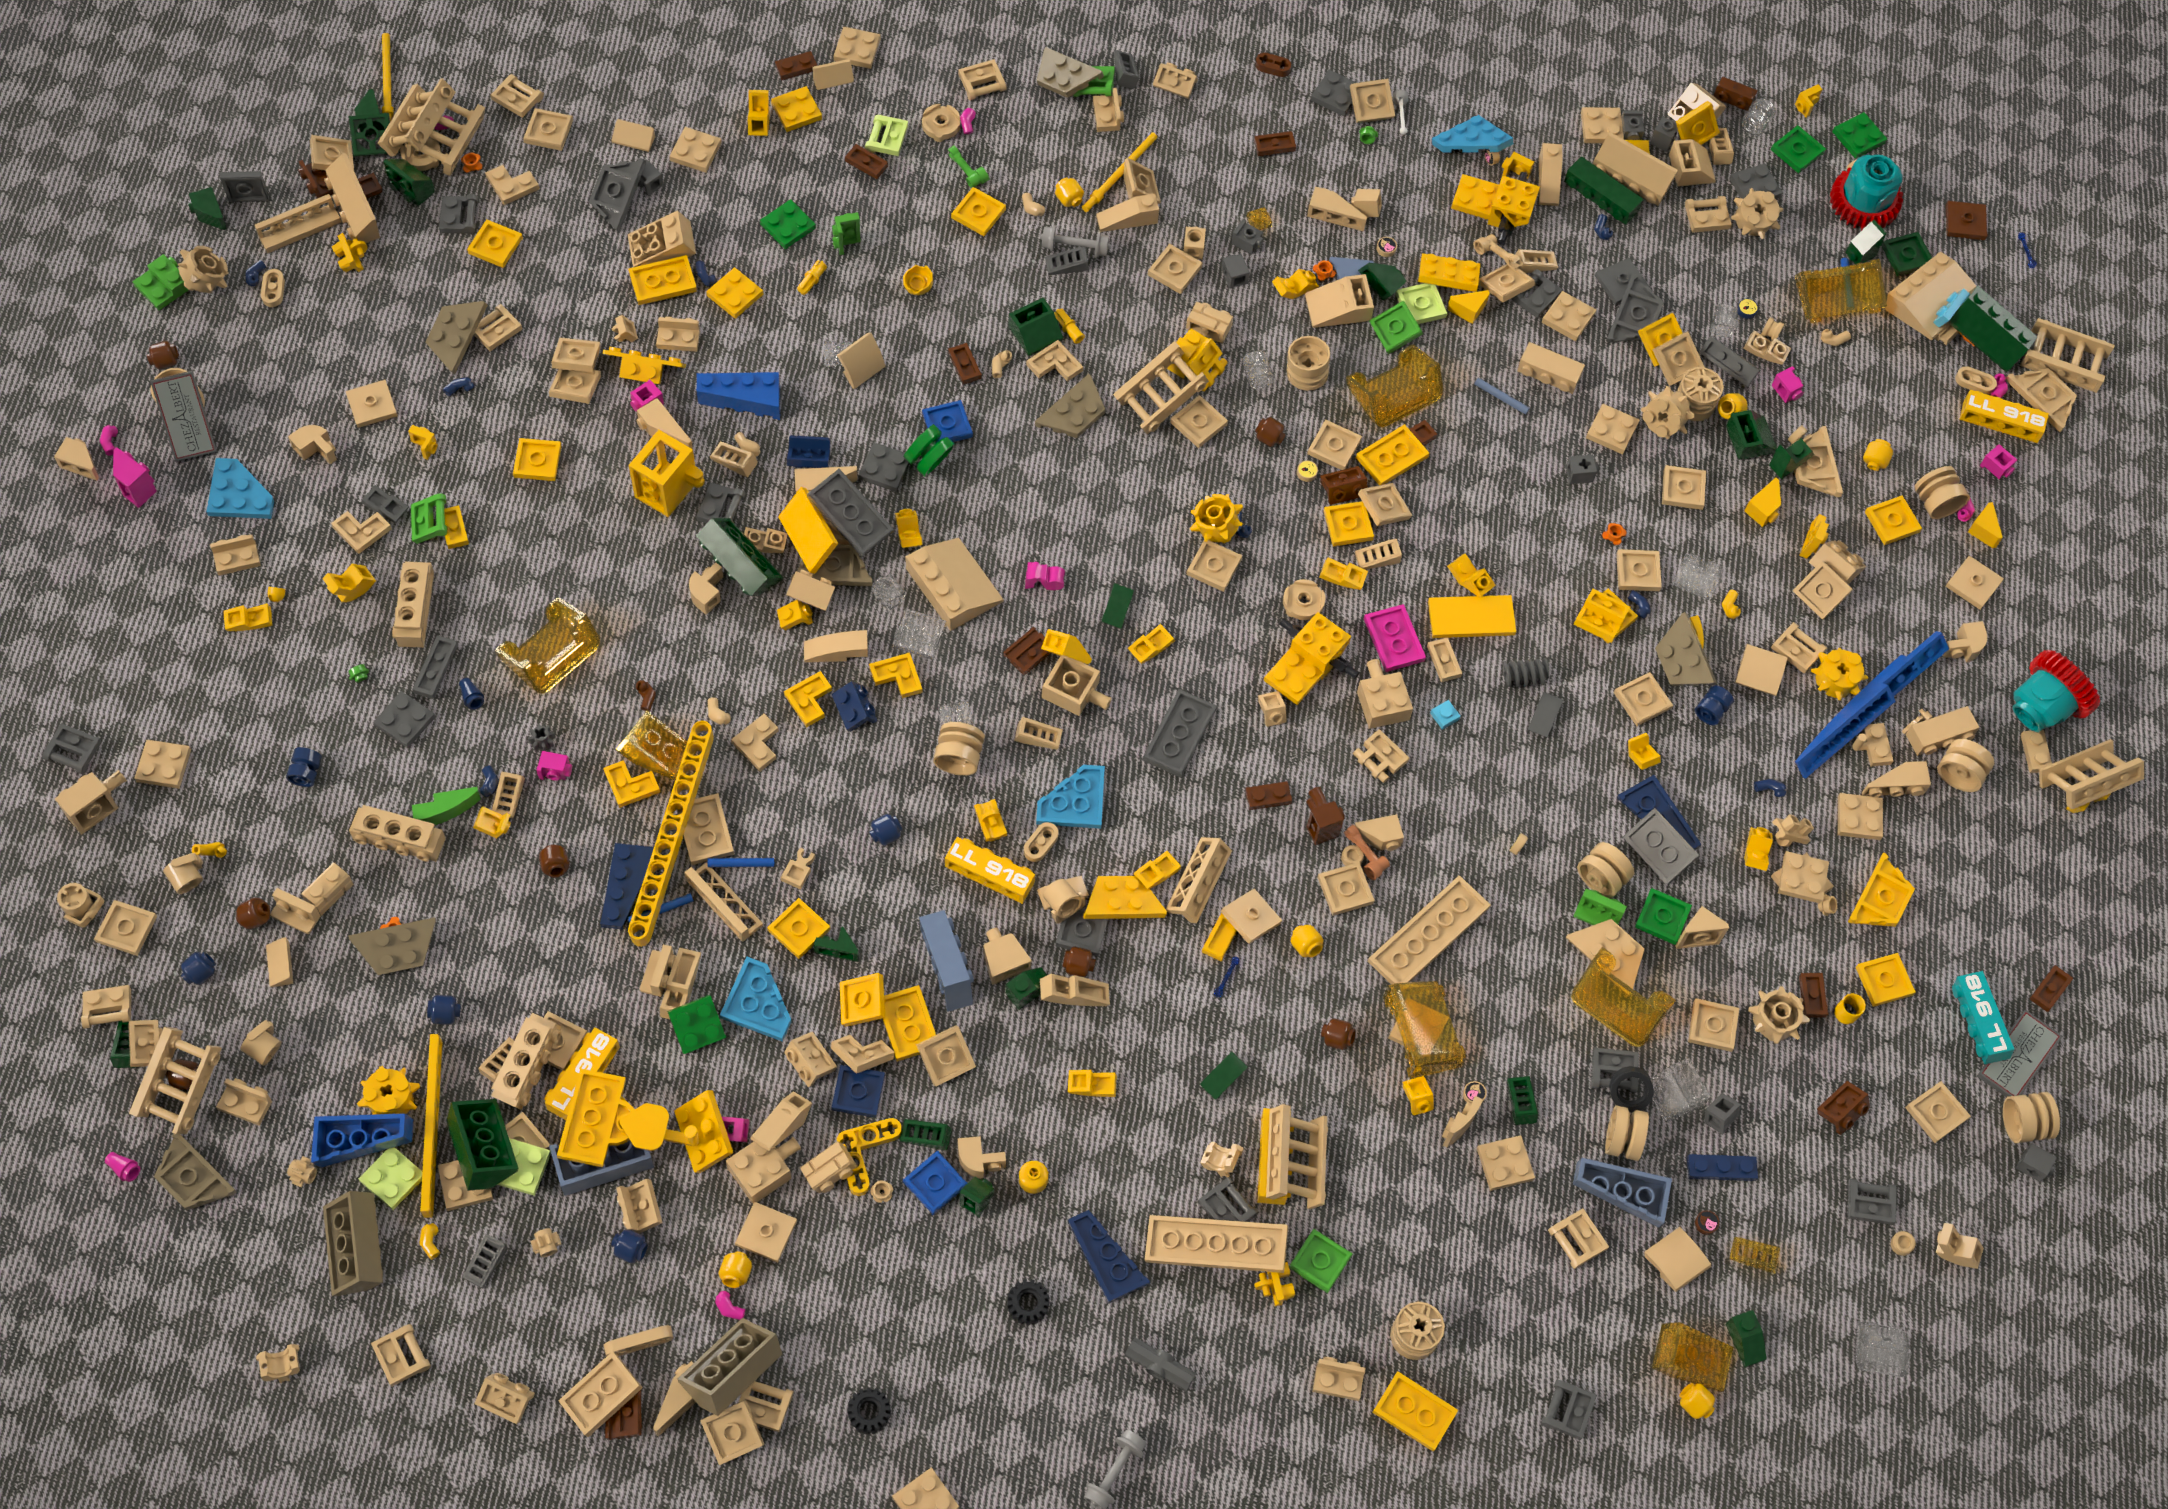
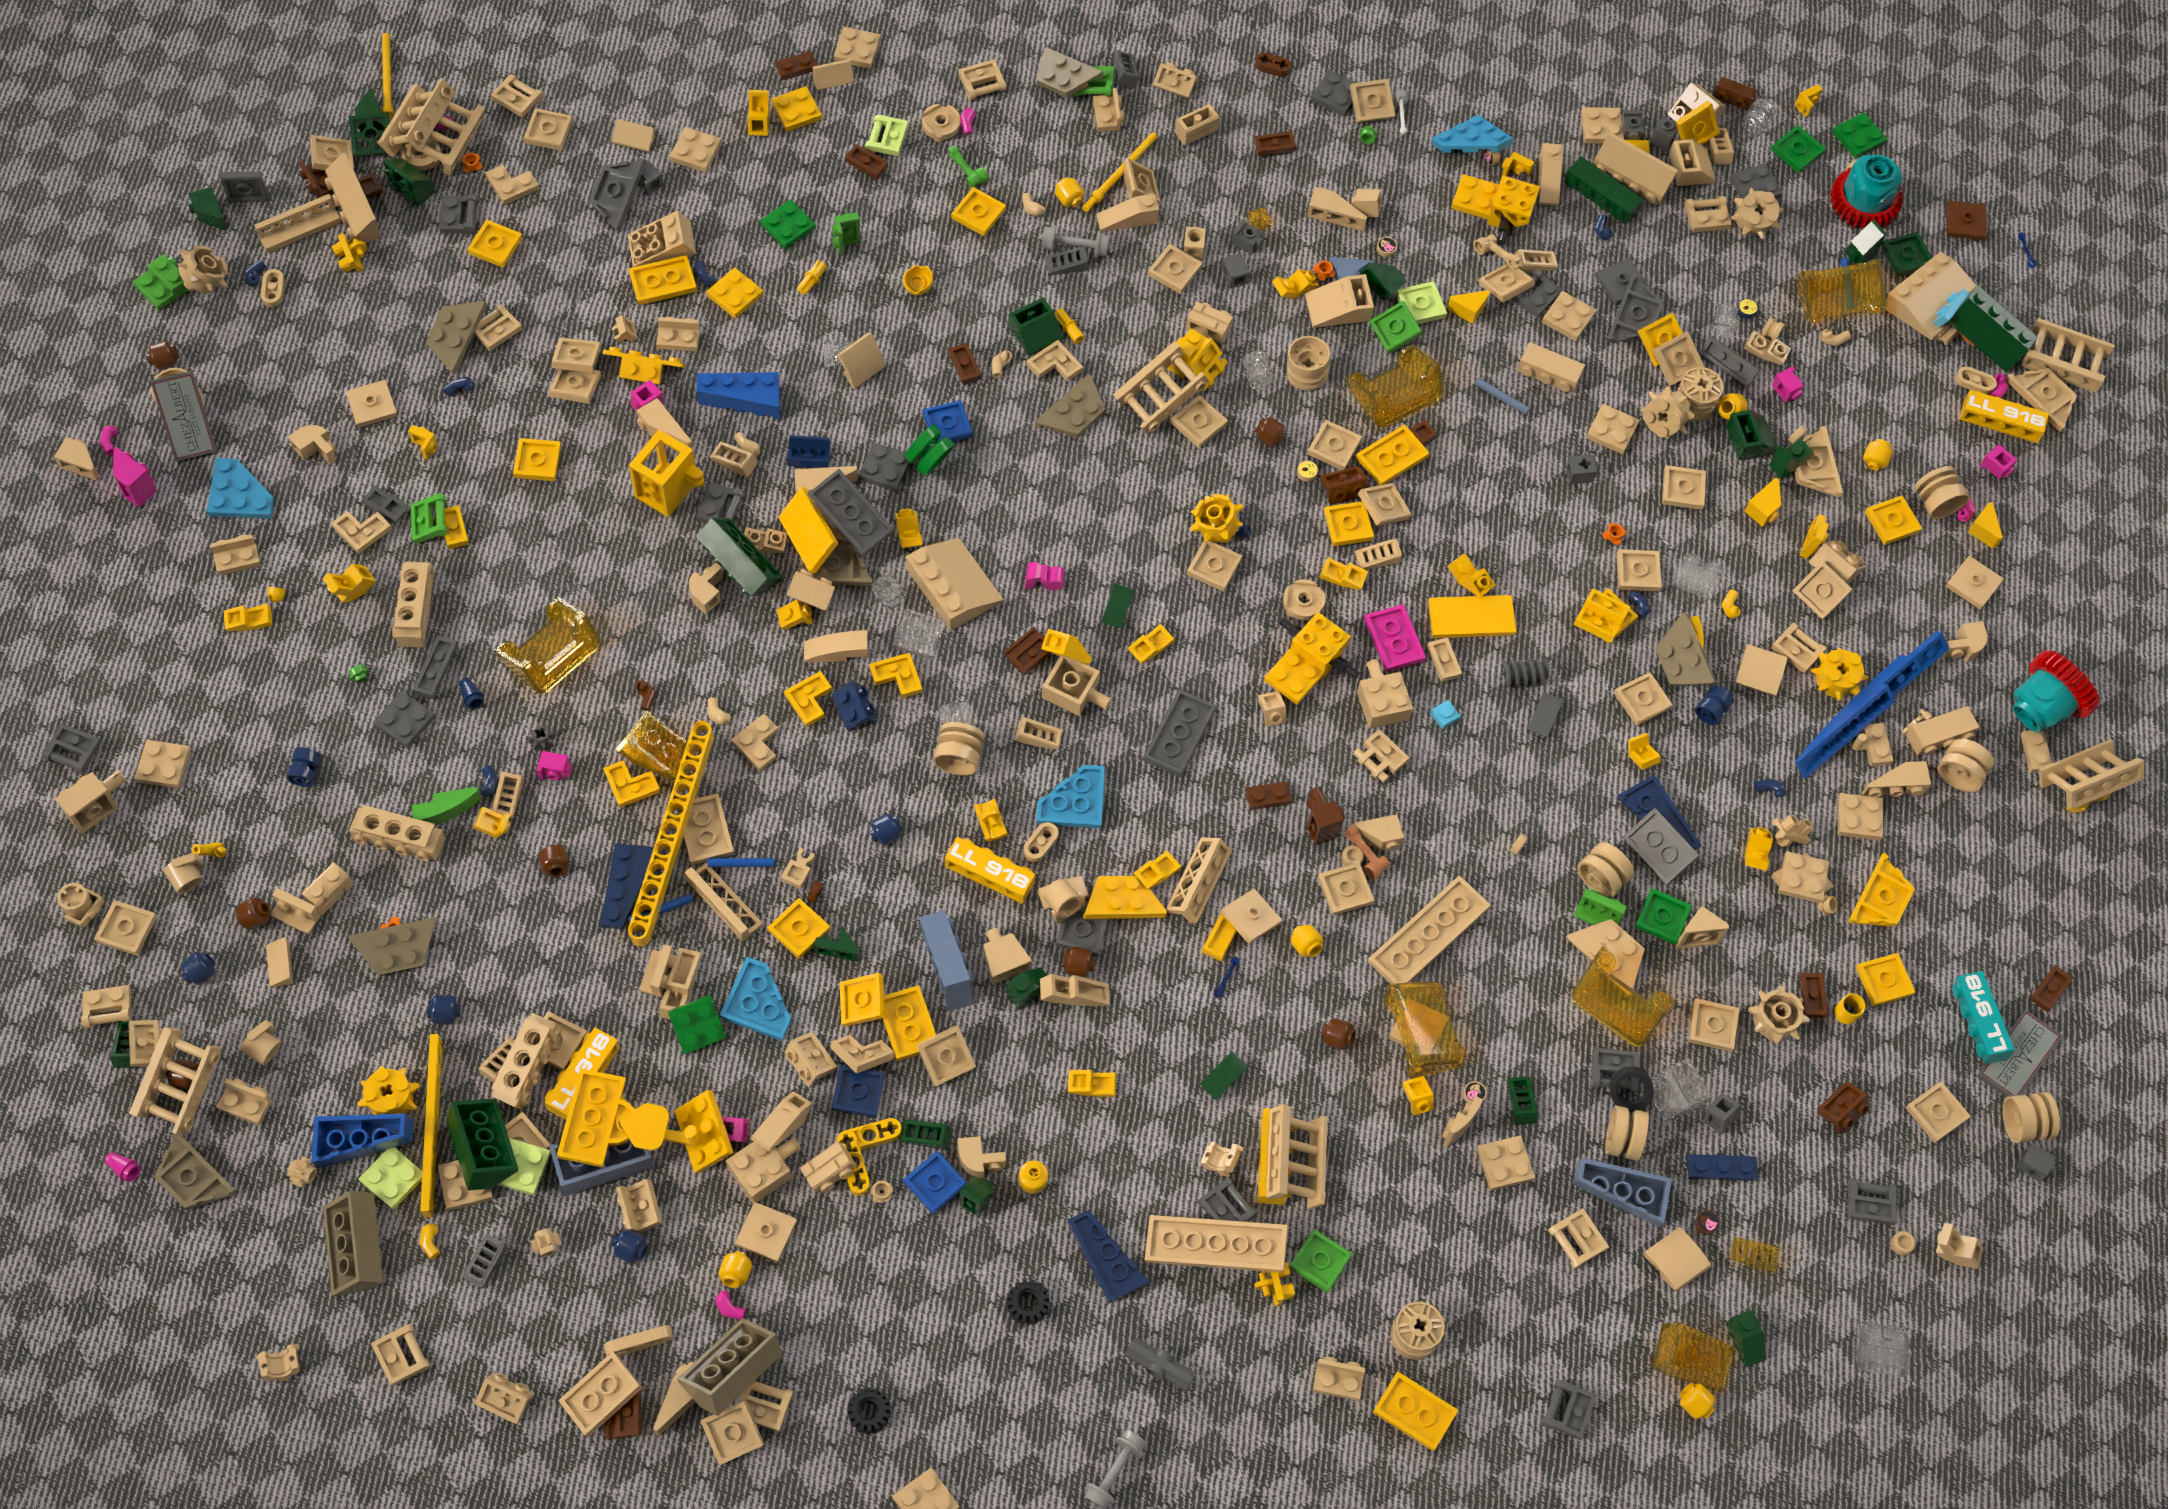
(815, 891): none -> reddish brown tile
(1197, 124): none -> tan brick
(1449, 272): yellow plate -> none

